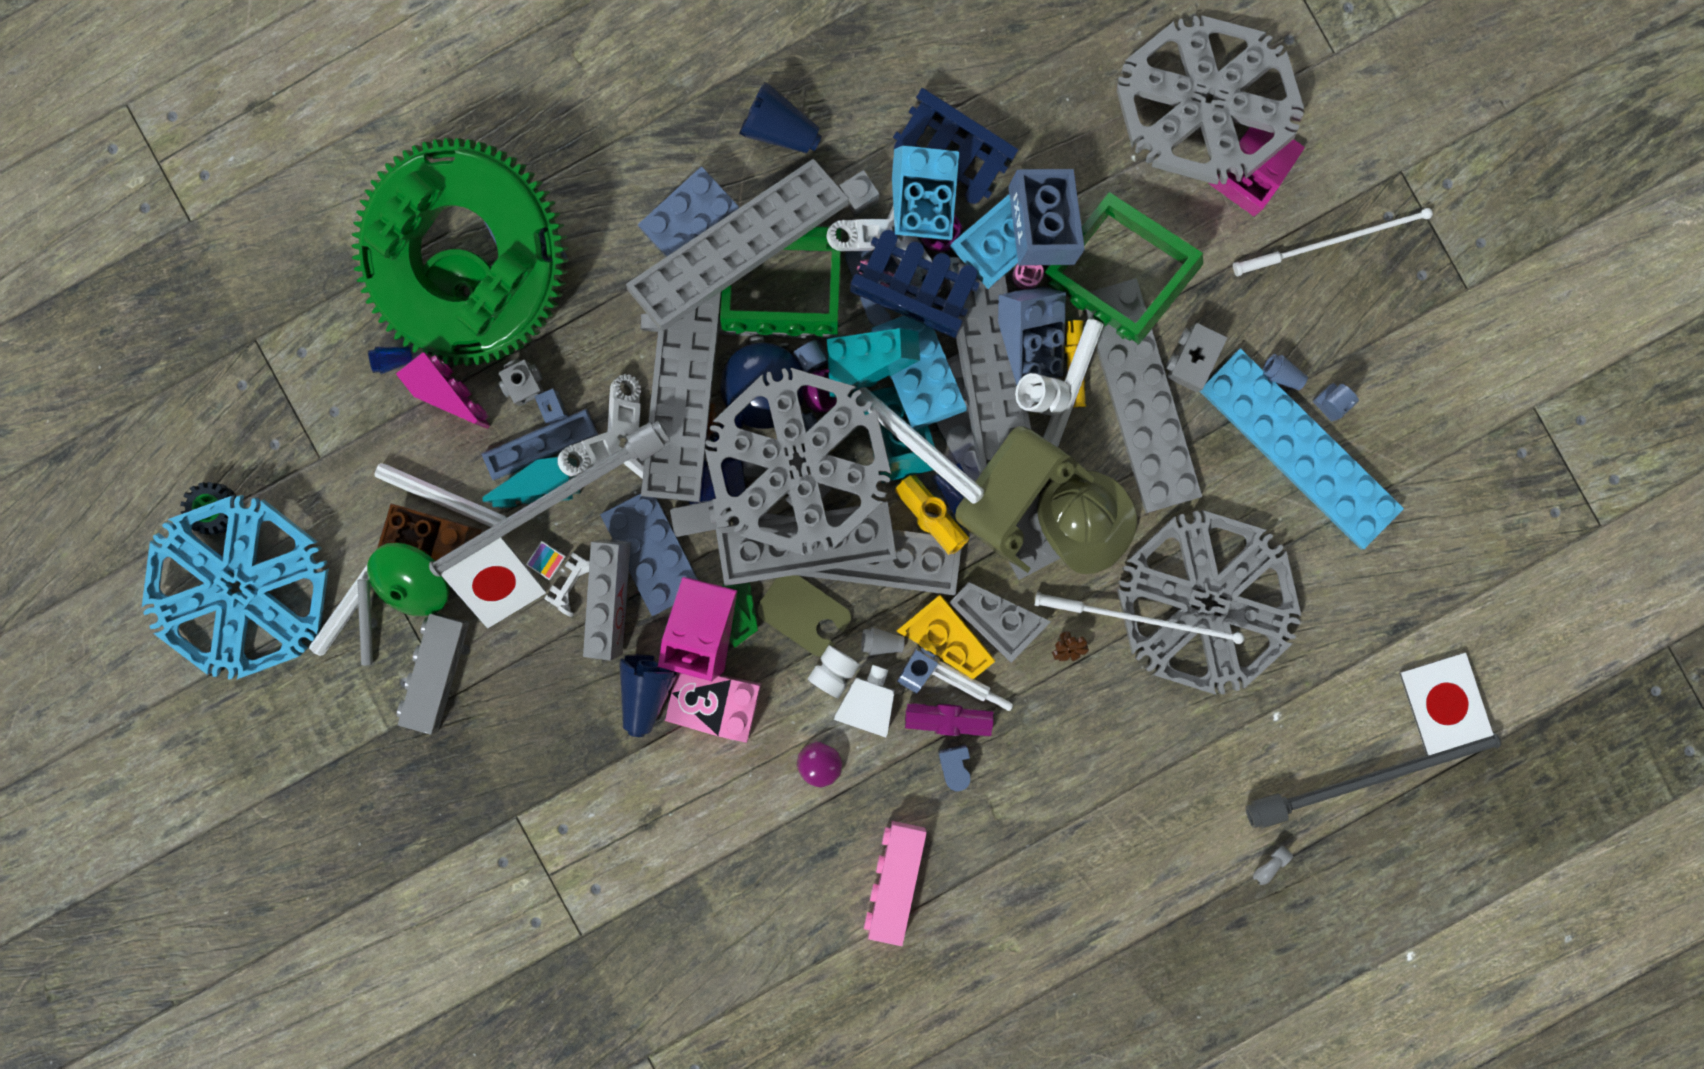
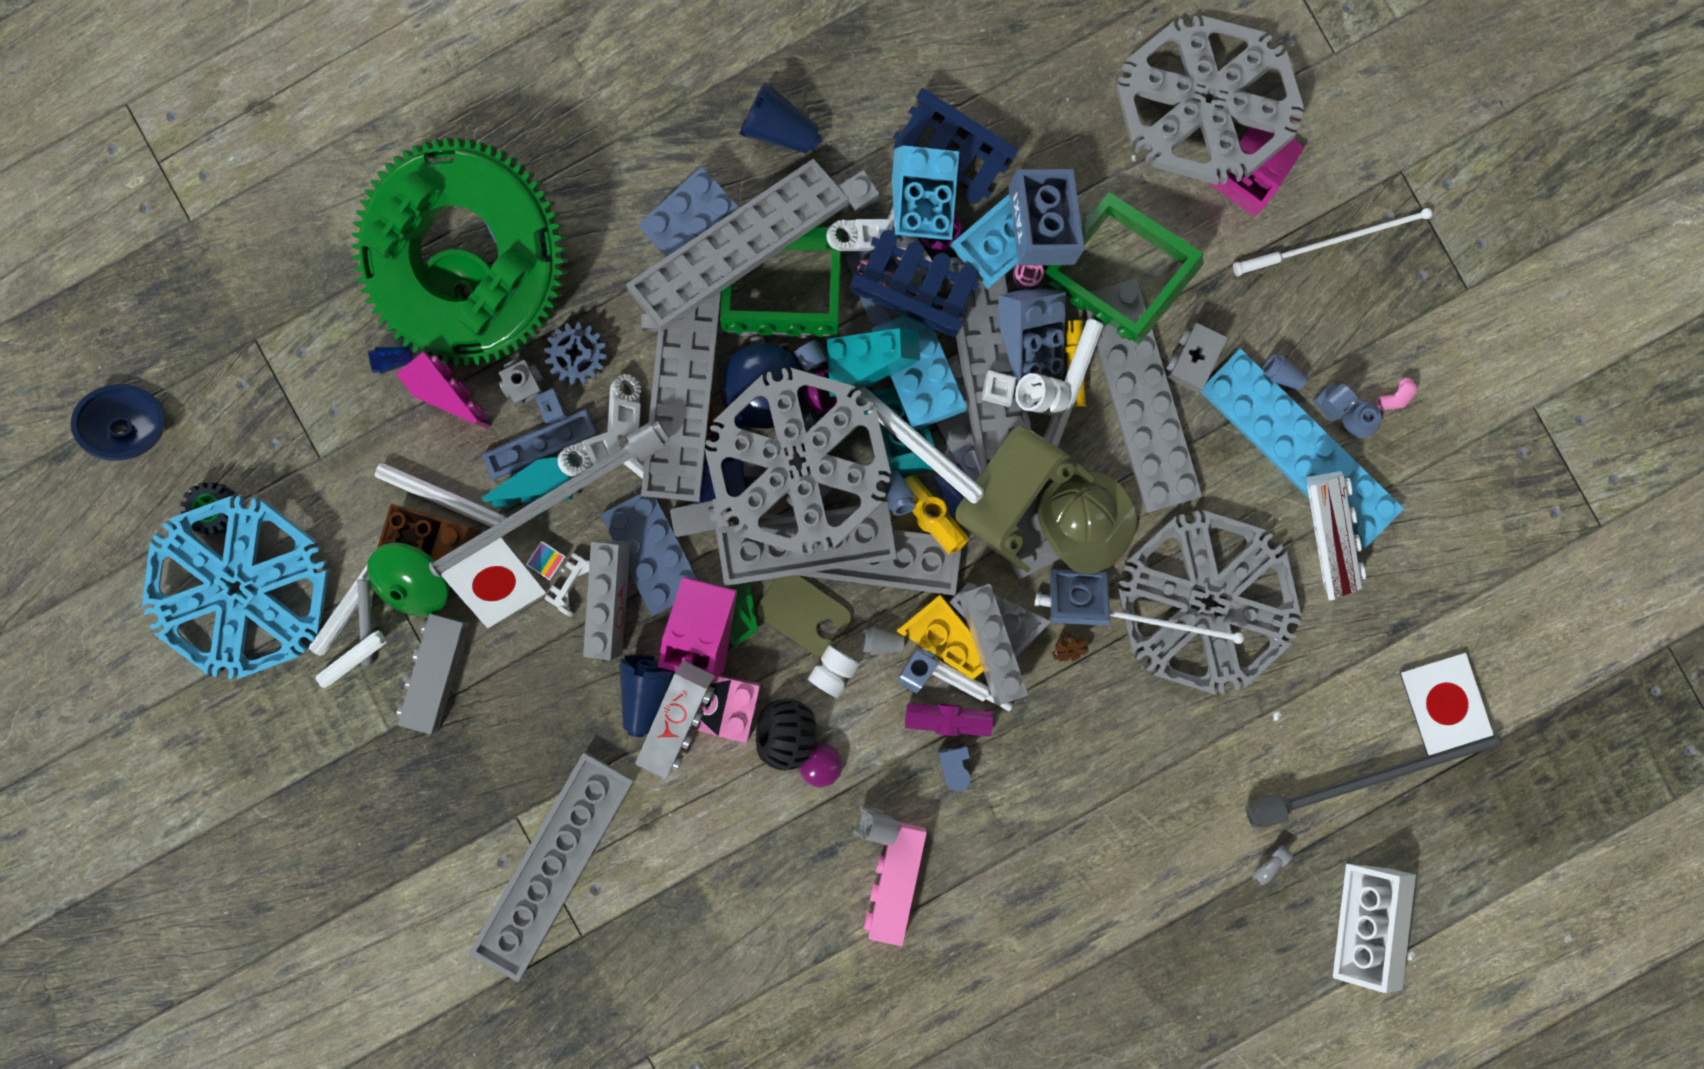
(116, 409): none -> dark blue dish
(350, 659): none -> white axle
(551, 866): none -> light grey plate
(576, 341): none -> sand blue gear
(674, 720): none -> light grey brick
(785, 734): none -> black wheel
(868, 703): white torso -> none
(876, 826): none -> light grey piece
(899, 495): none -> sand blue cone
(992, 644): none -> light grey brick
(998, 388): none -> white tile
(1079, 597): none -> sand blue tile
(1334, 534): none -> white slope
(1362, 419): none -> sand blue cone
(1374, 927): none -> white slope
(1402, 397): none -> bright pink arm

